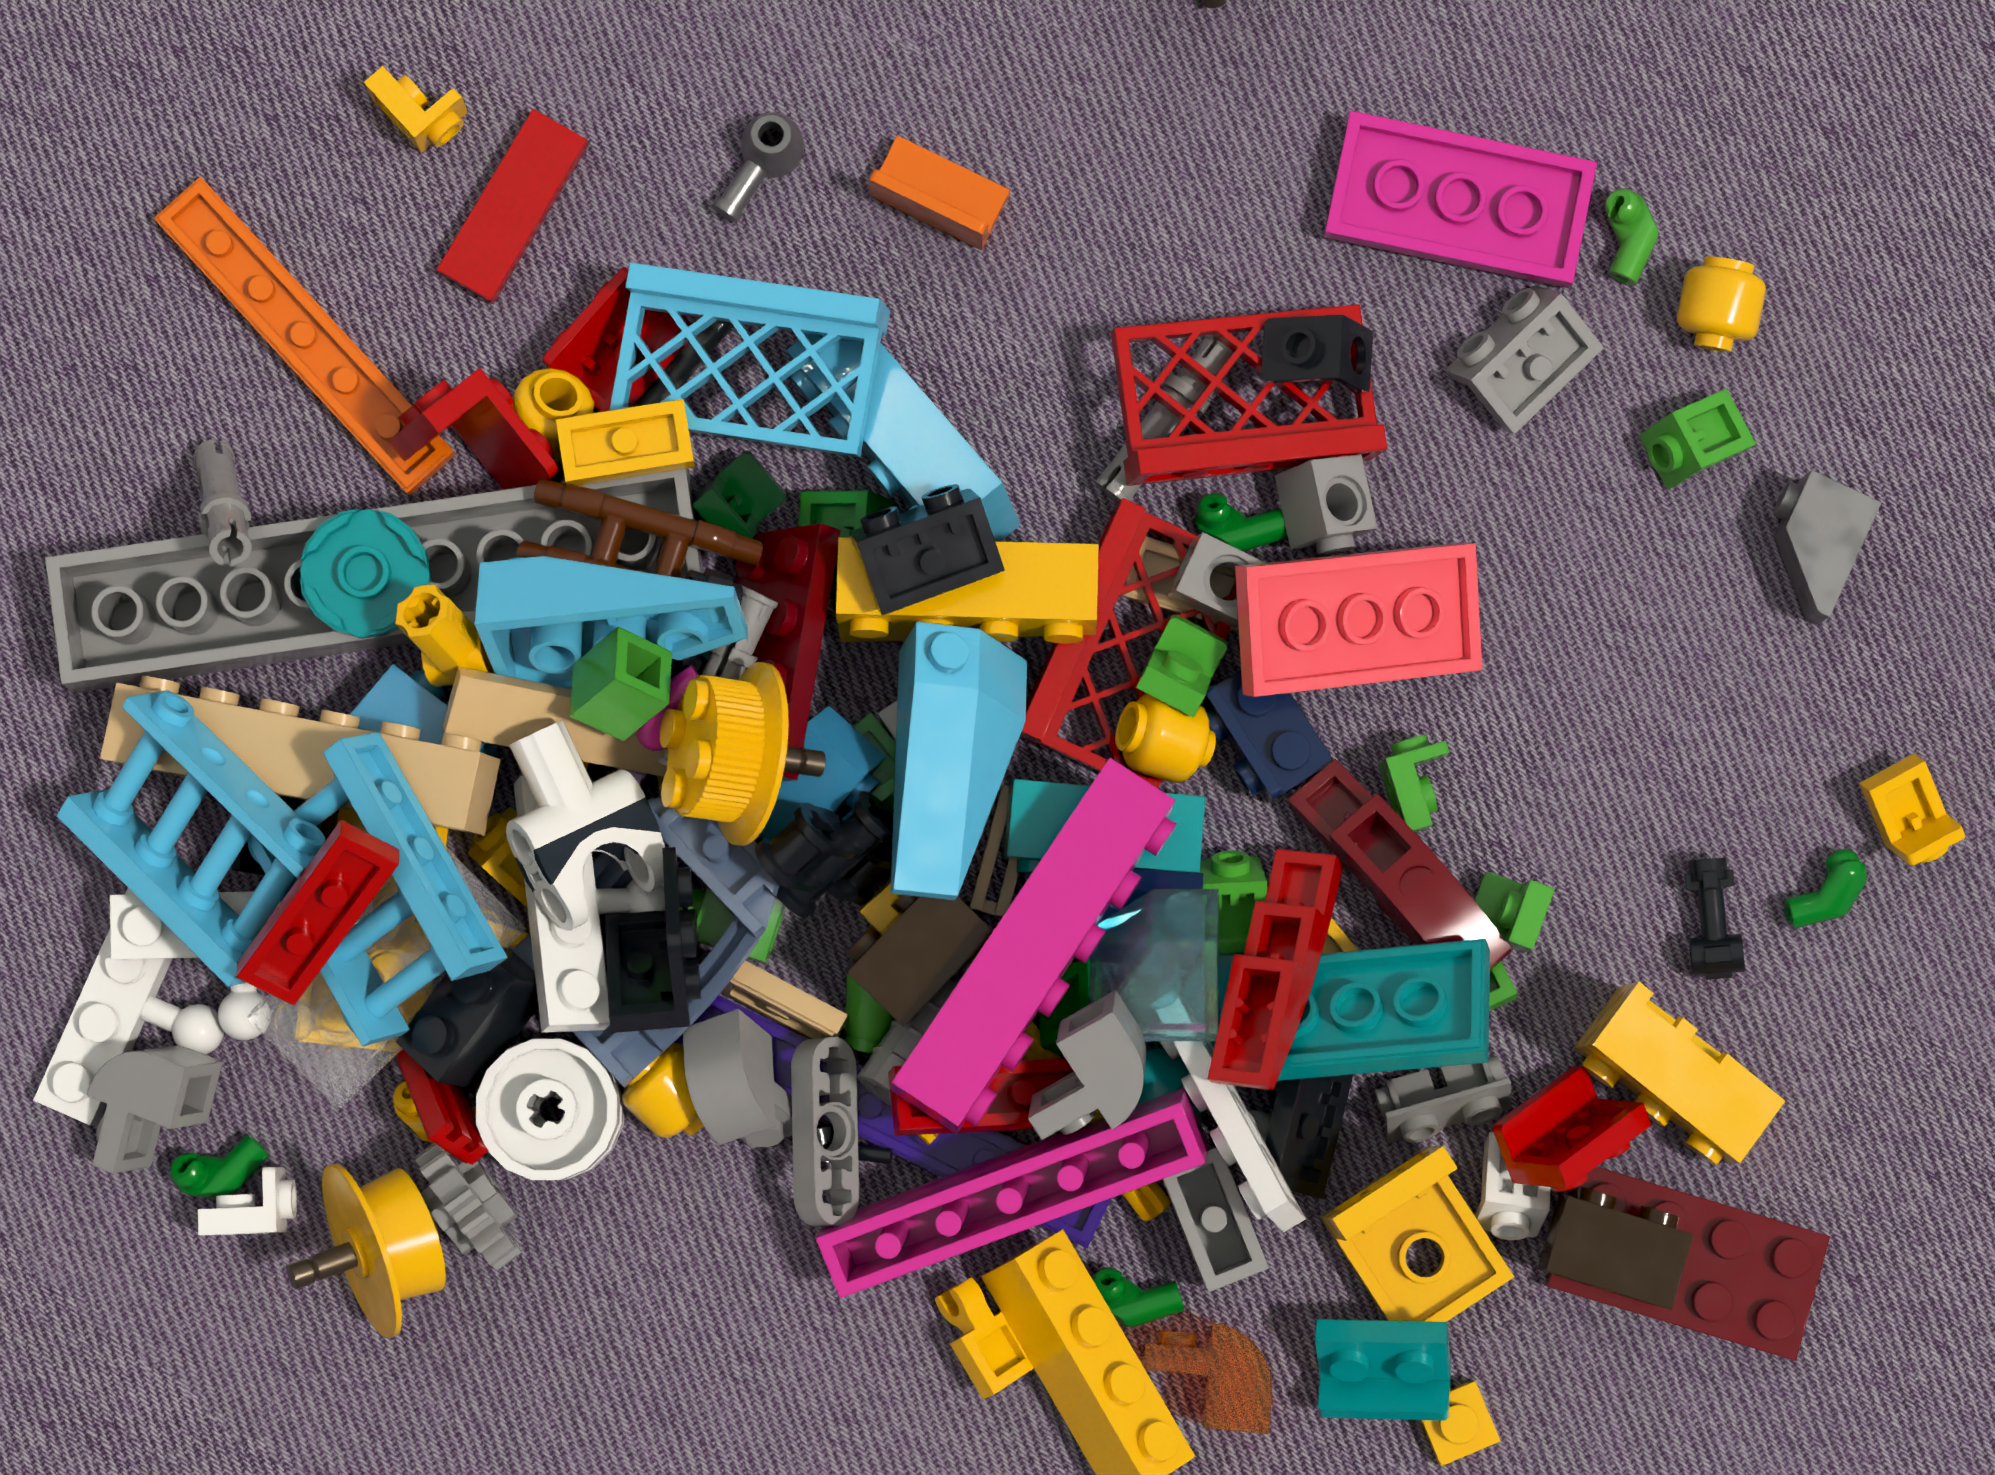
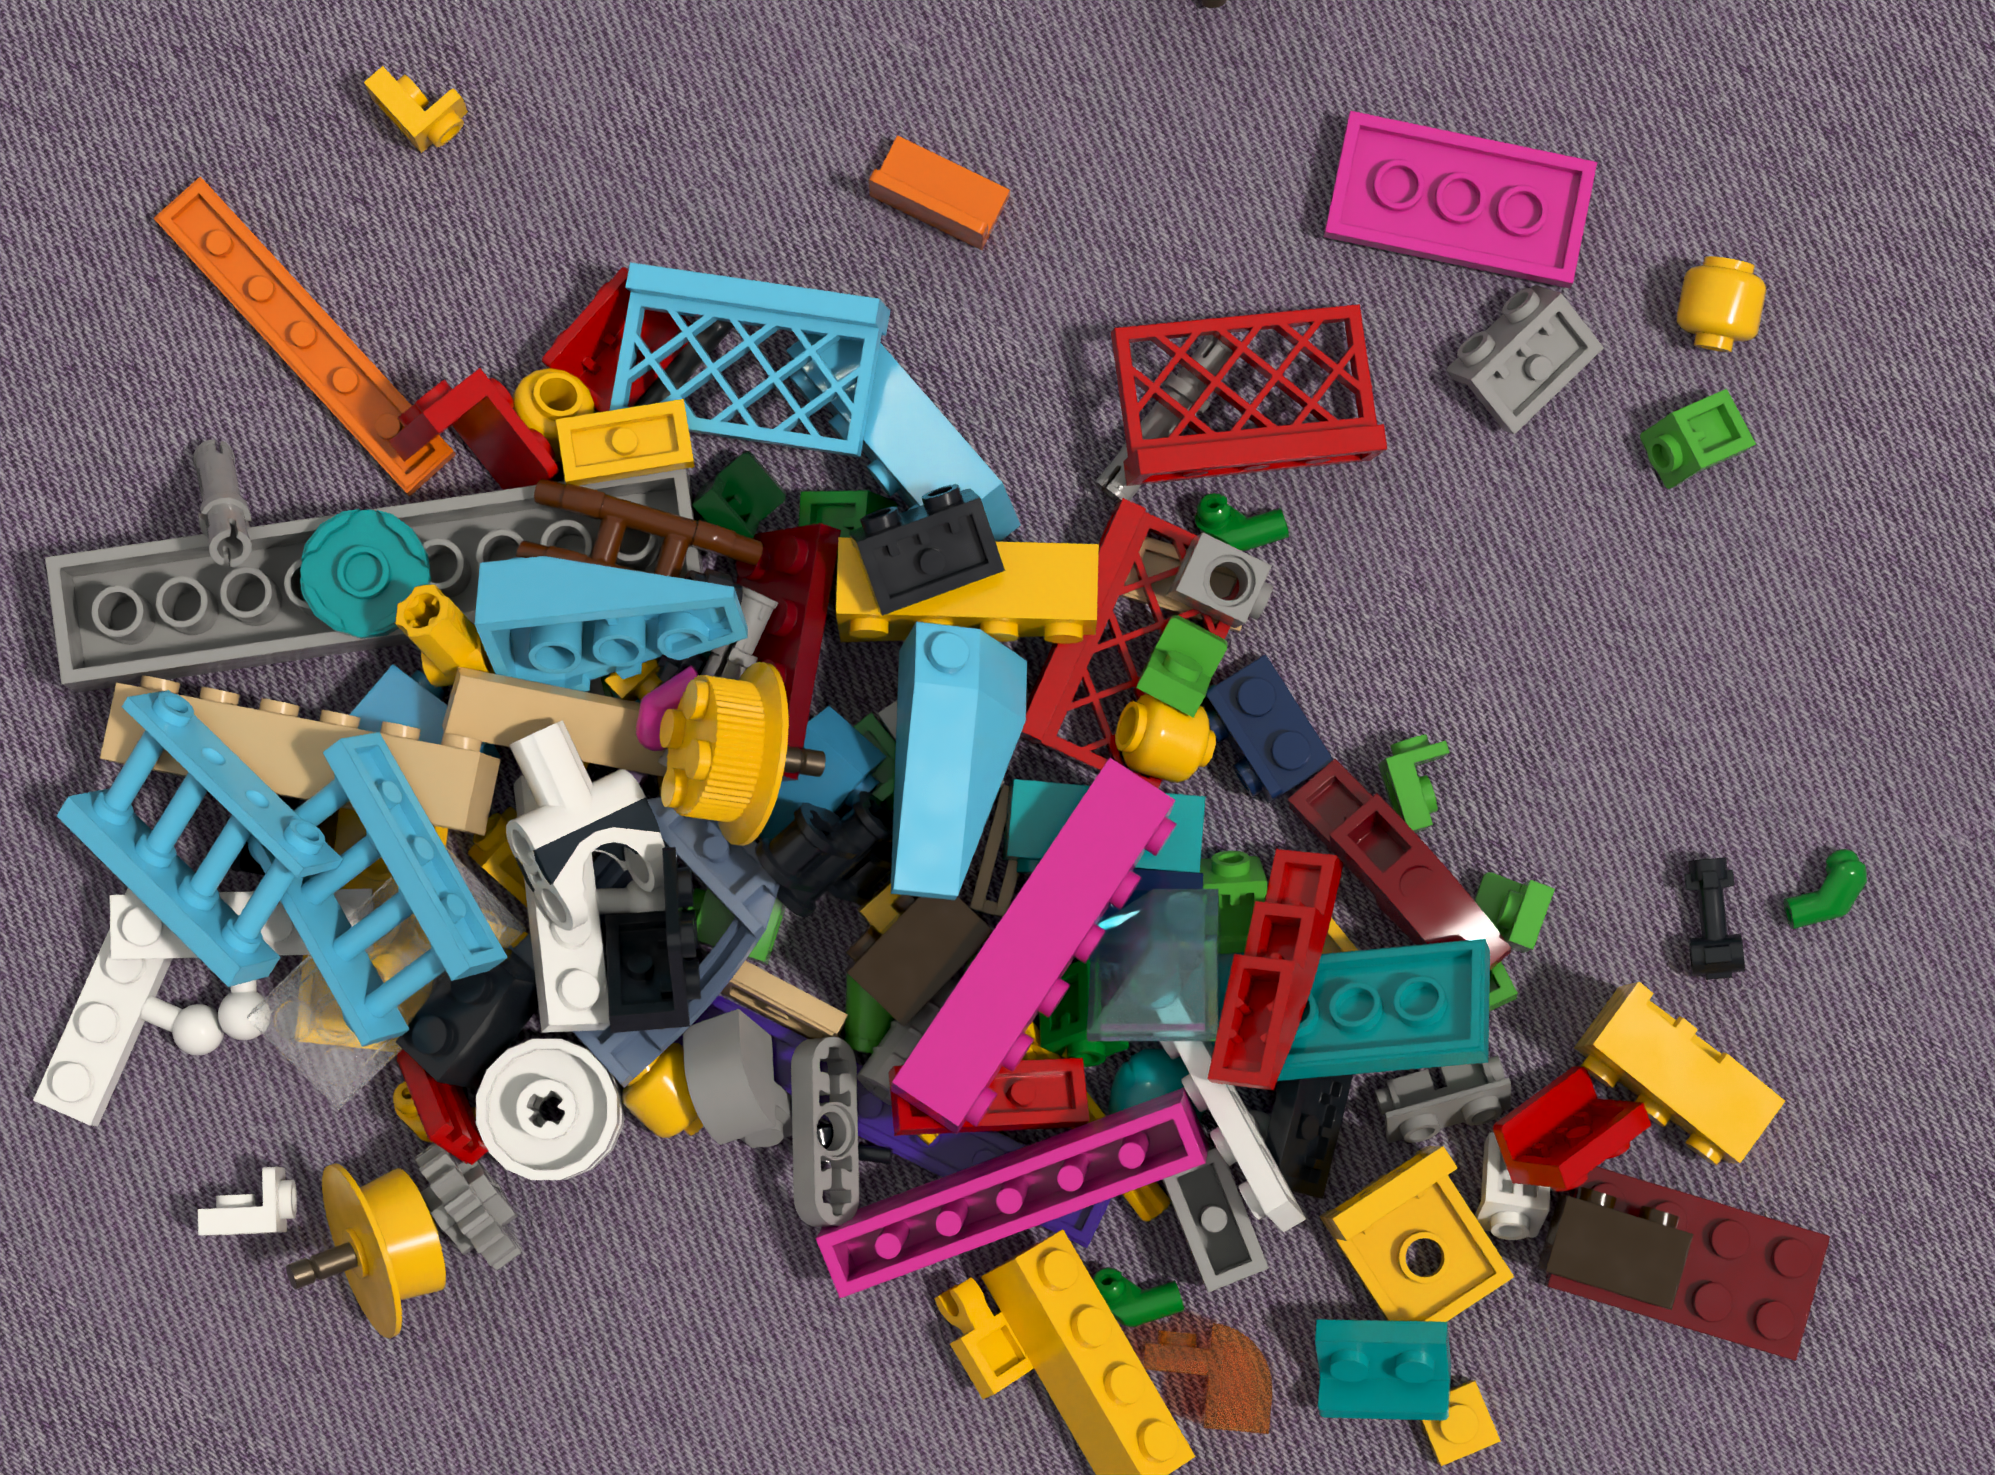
(149, 1091): light grey brick -> none
(218, 1175): green arm -> none
(317, 912): red plate -> none
(513, 206): red tile -> none
(620, 684): bright green brick -> none
(761, 162): flat silver bar -> none
(1108, 1068): light grey brick -> none
(1316, 351): black bracket -> none
(1326, 503): light grey brick -> none
(1358, 618): coral plate -> none
(1635, 232): bright green arm -> none
(1821, 538): flat silver slope -> none
(1910, 811): yellow bracket -> none

